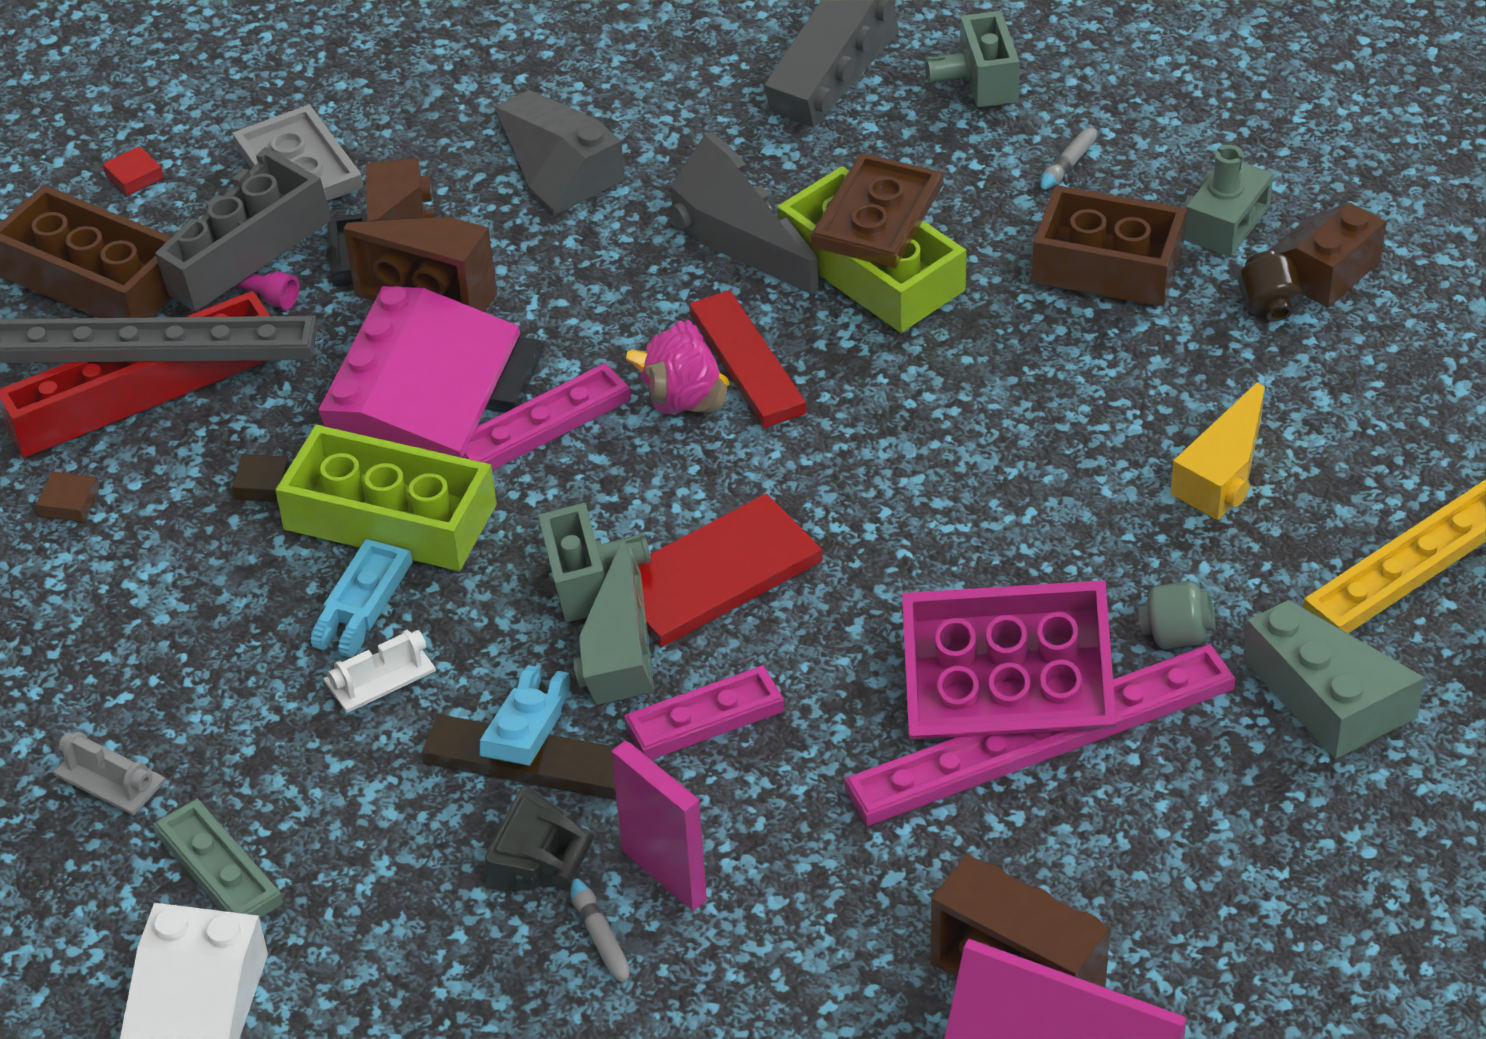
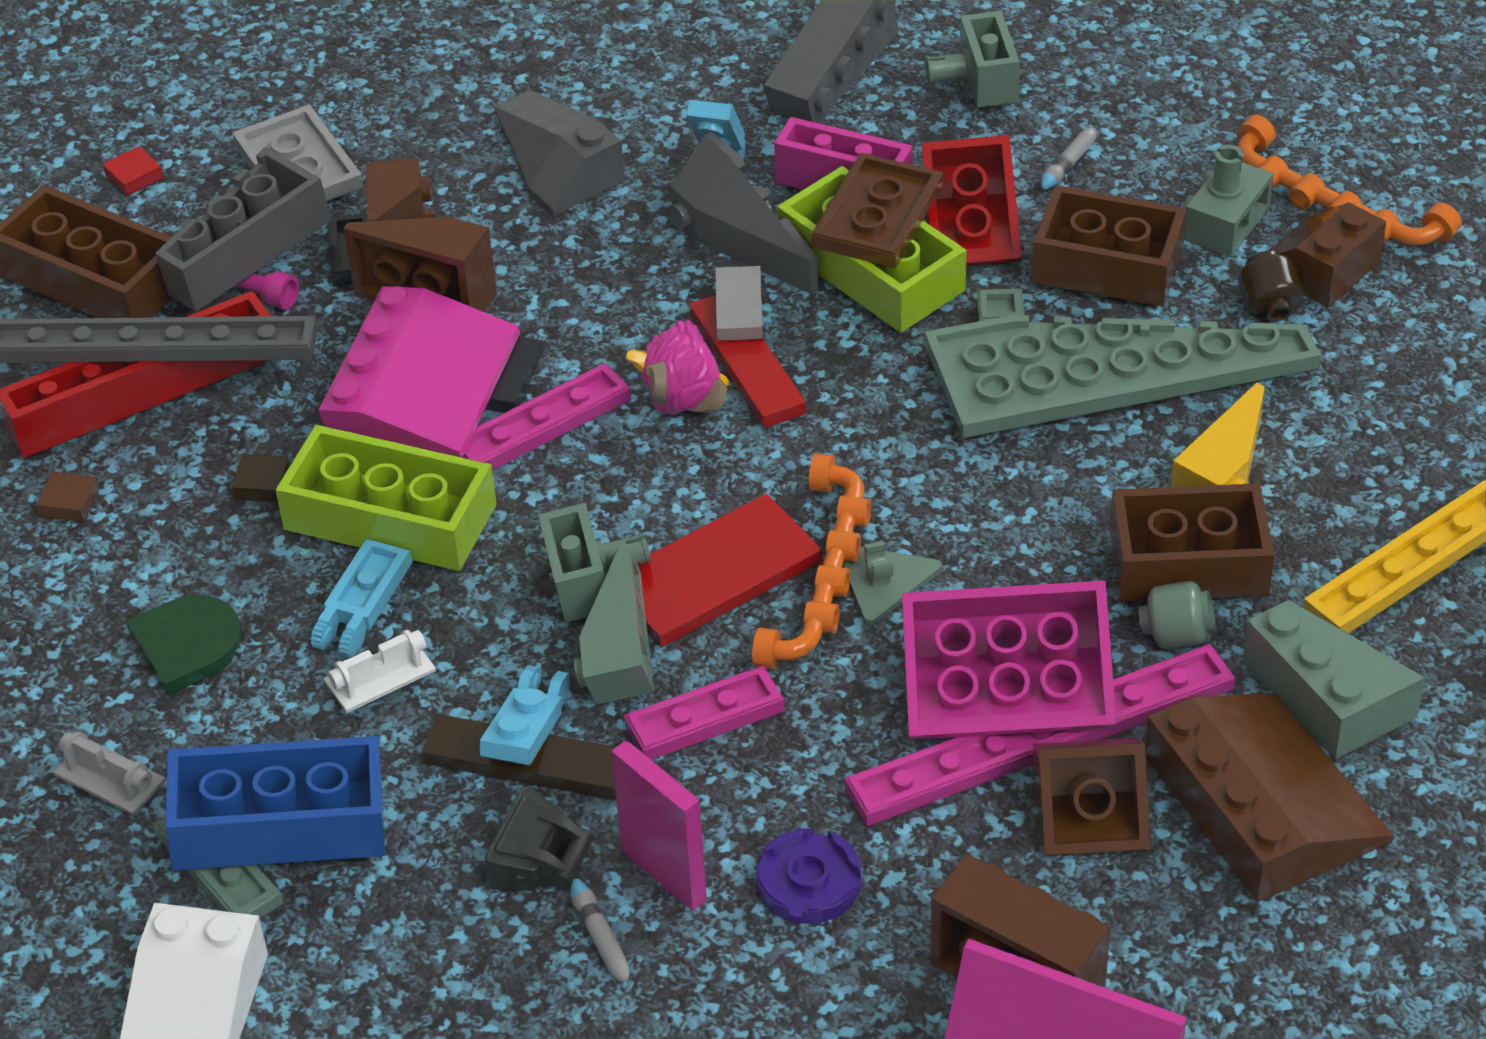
(186, 639): none -> dark green tile
(274, 803): none -> blue brick
(720, 120): none -> medium azure hinge
(738, 303): none -> light grey tile
(808, 876): none -> dark purple tile
(813, 150): none -> dark pink brick
(830, 578): none -> orange bar
(883, 576): none -> sand green piece
(976, 198): none -> red slope
(999, 303): none -> sand green tile
(1032, 373): none -> sand green wing
(1092, 796): none -> reddish brown slope
(1193, 535): none -> reddish brown brick
(1257, 133): none -> orange bar
(1261, 789): none -> reddish brown slope

